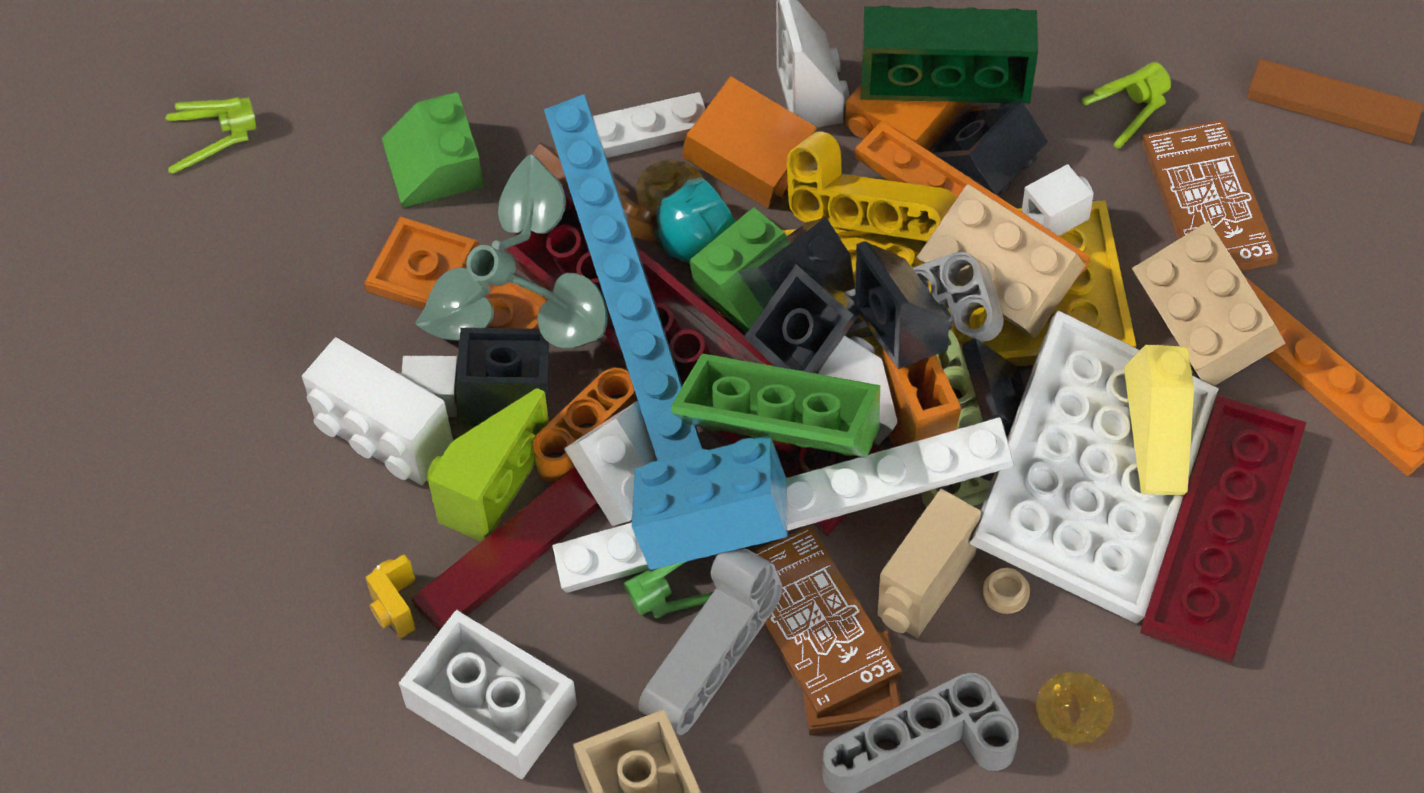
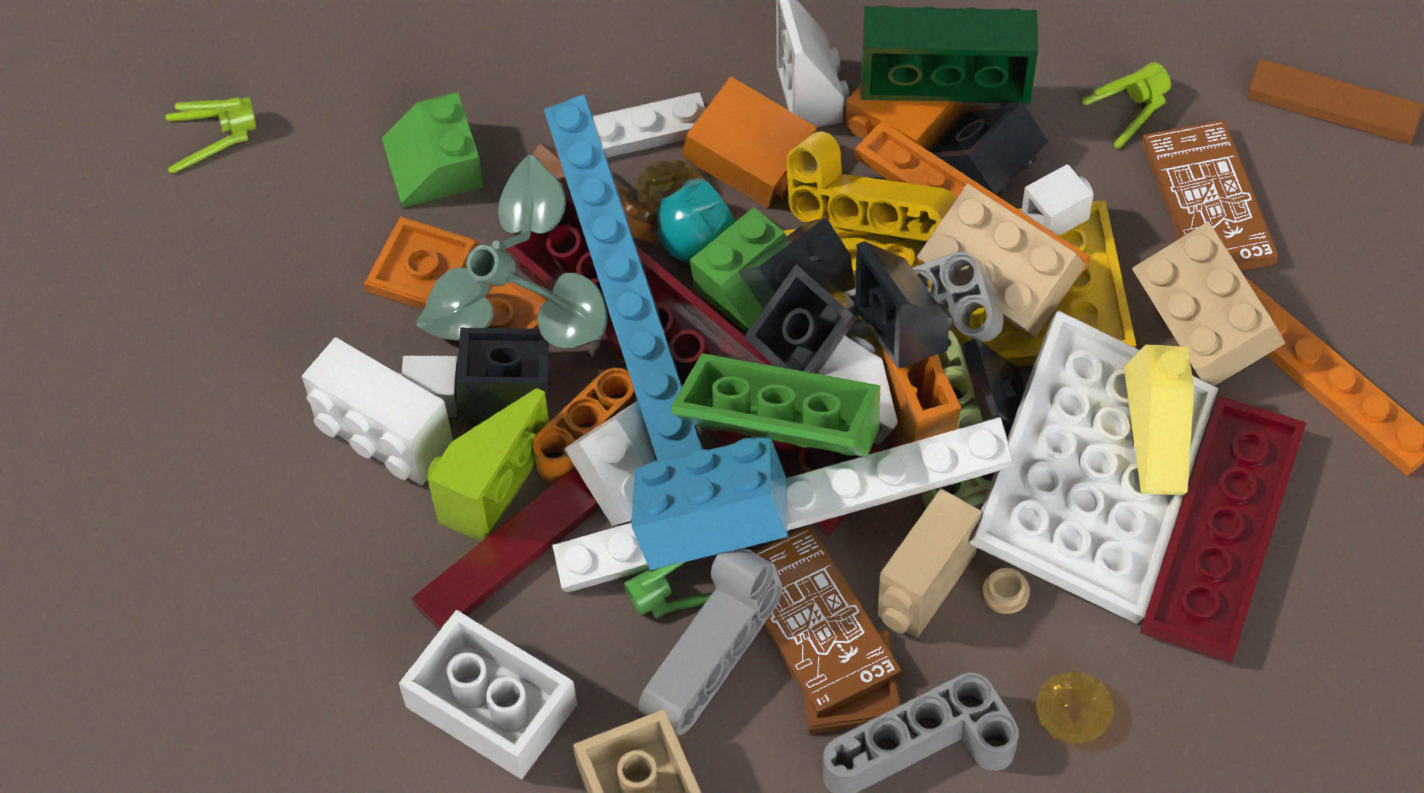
(388, 604): yellow bracket -> none

